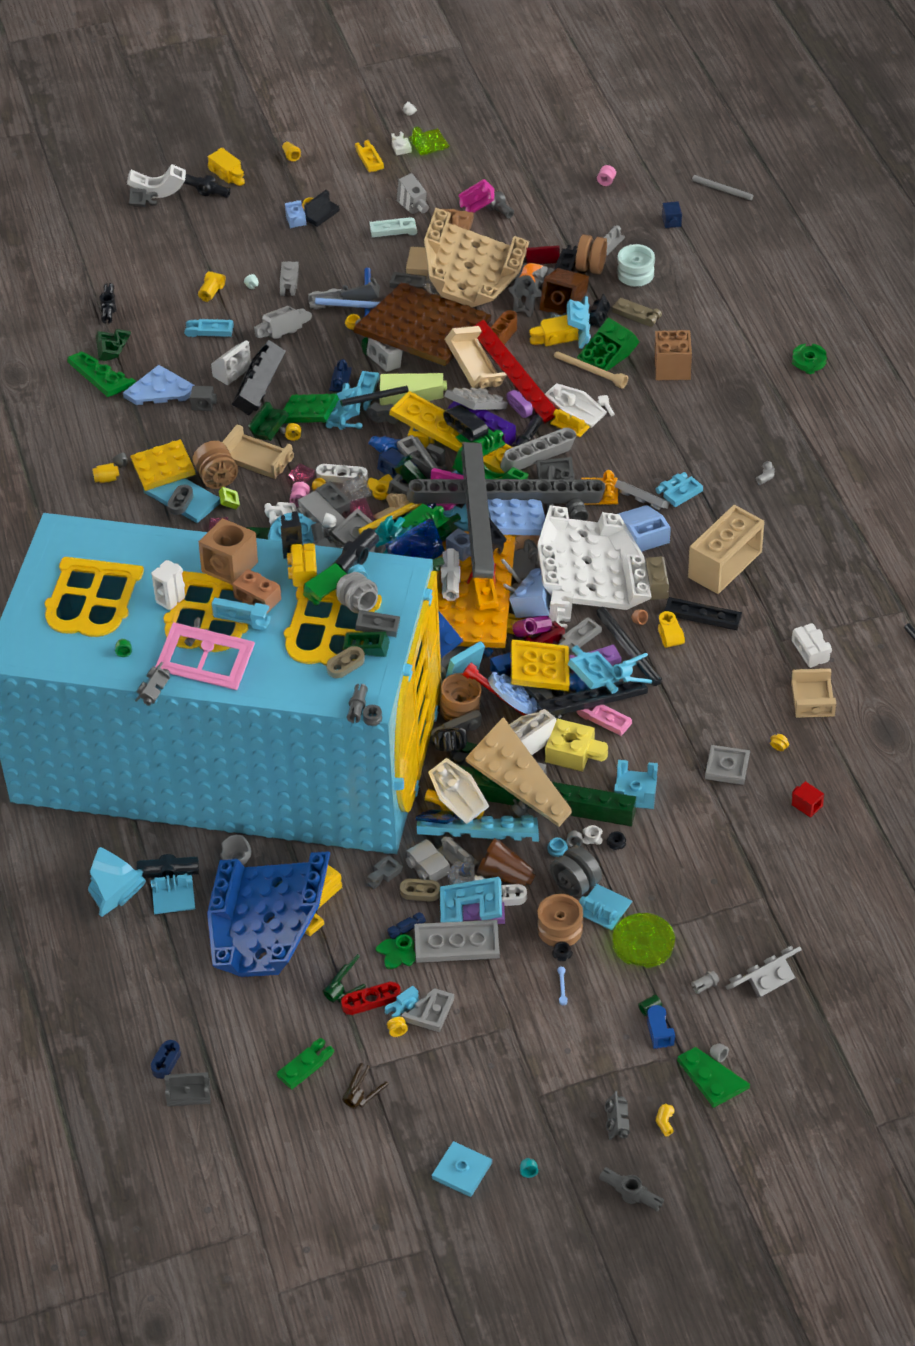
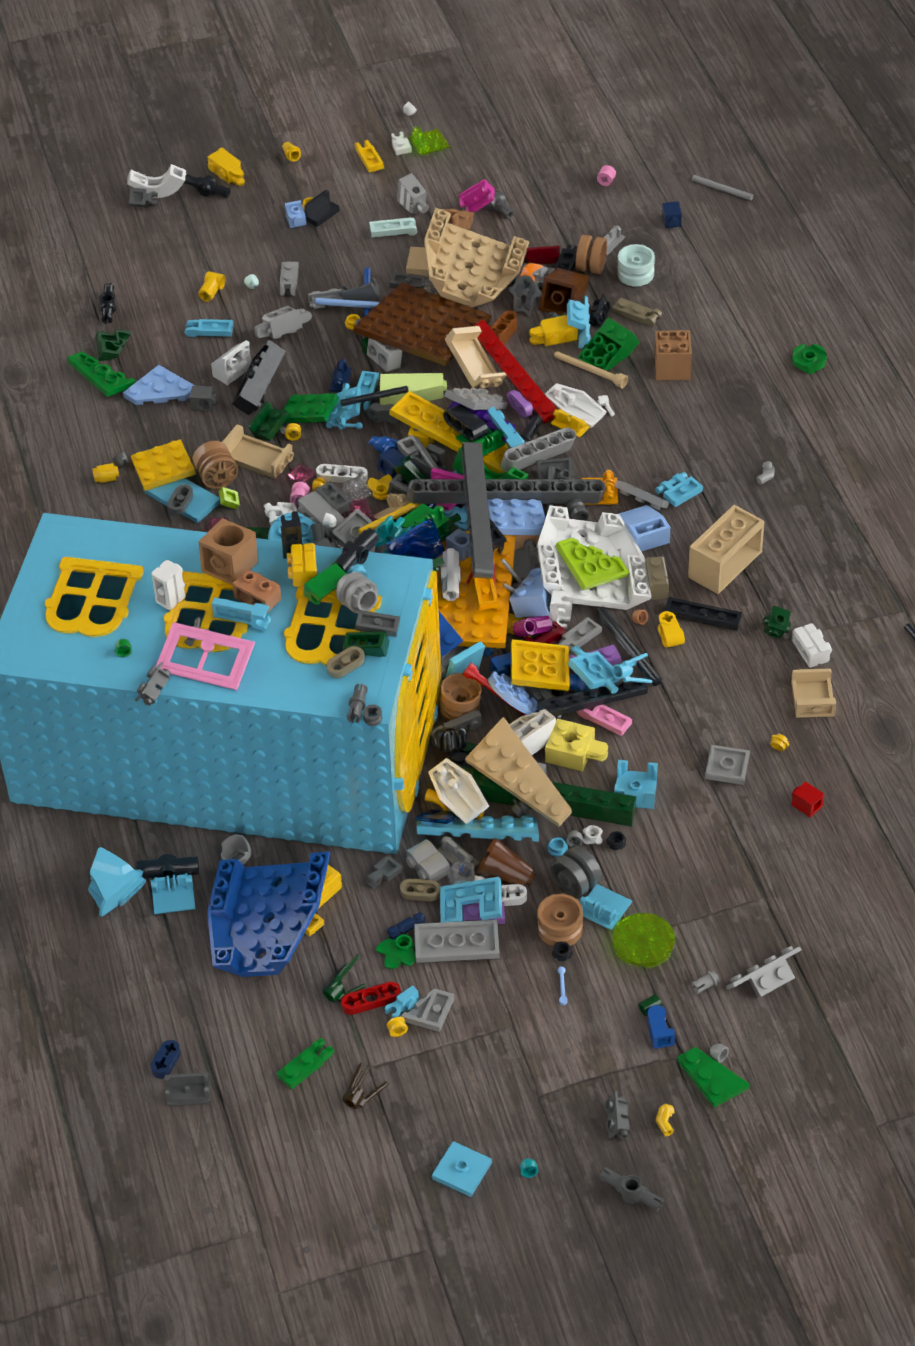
(512, 439): none -> medium azure plate
(590, 564): none -> lime plate
(777, 622): none -> dark green brick

